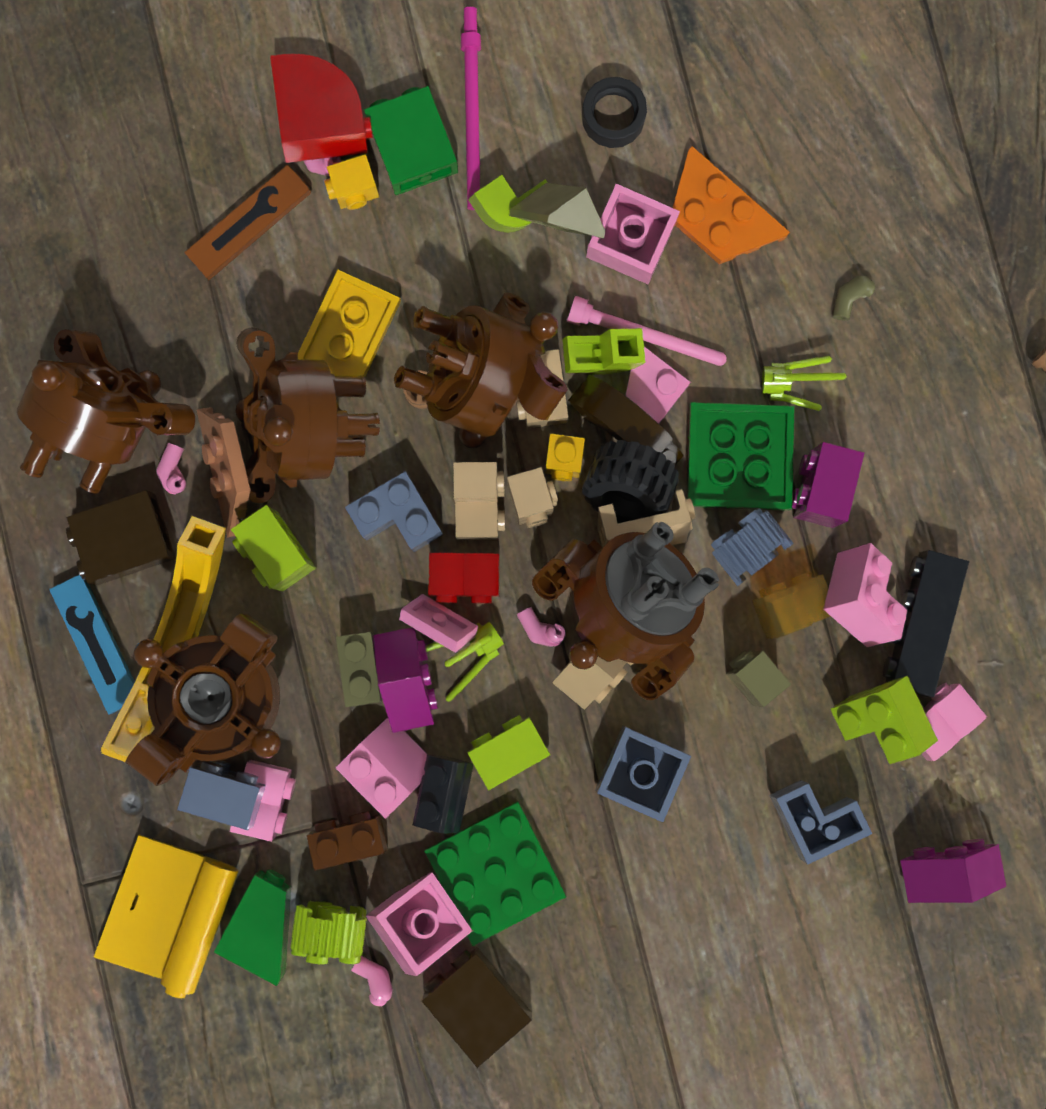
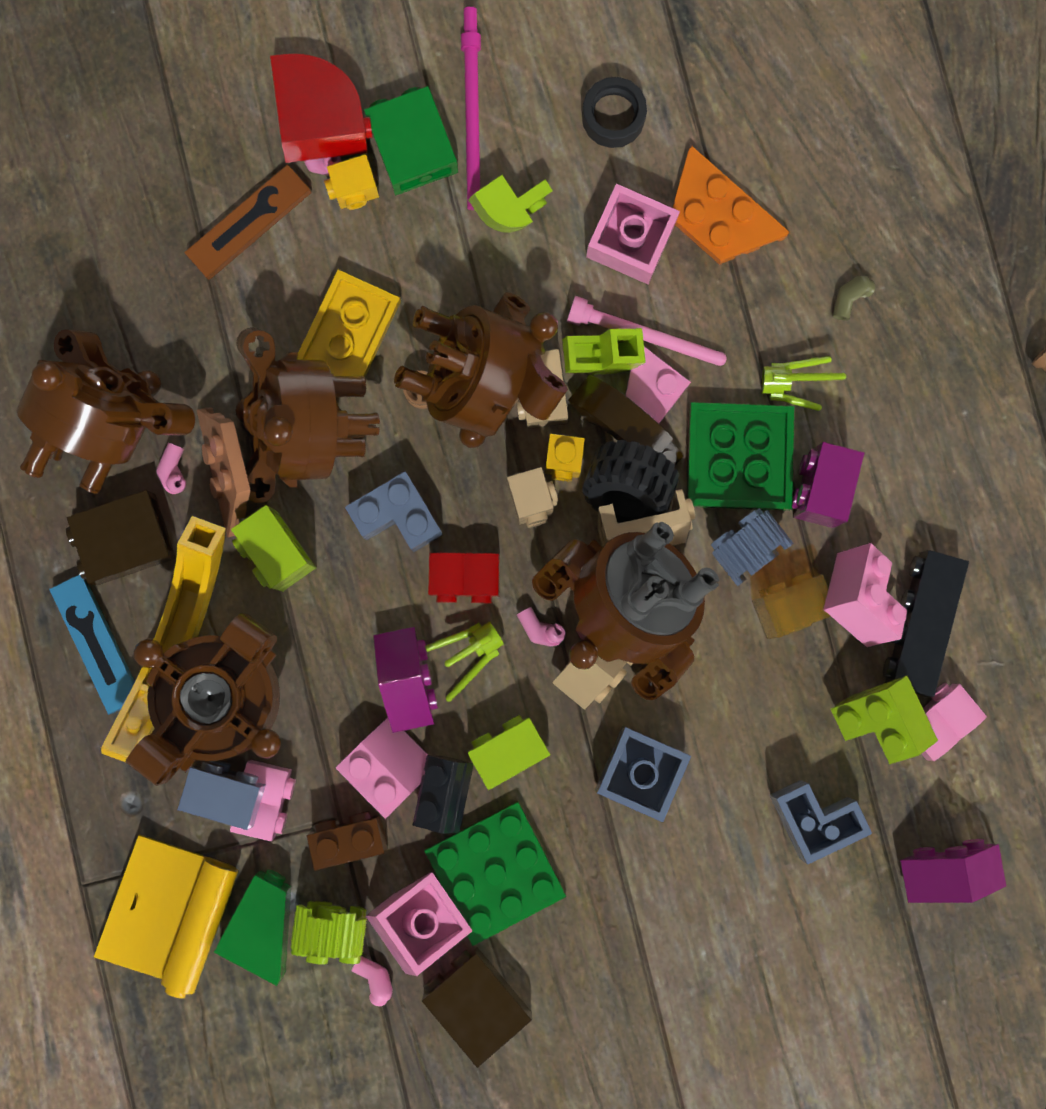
(358, 669): olive brick -> none
(438, 623): bright pink plate -> none
(476, 500): tan brick -> none
(561, 208): olive slope -> none
(757, 677): olive brick -> none

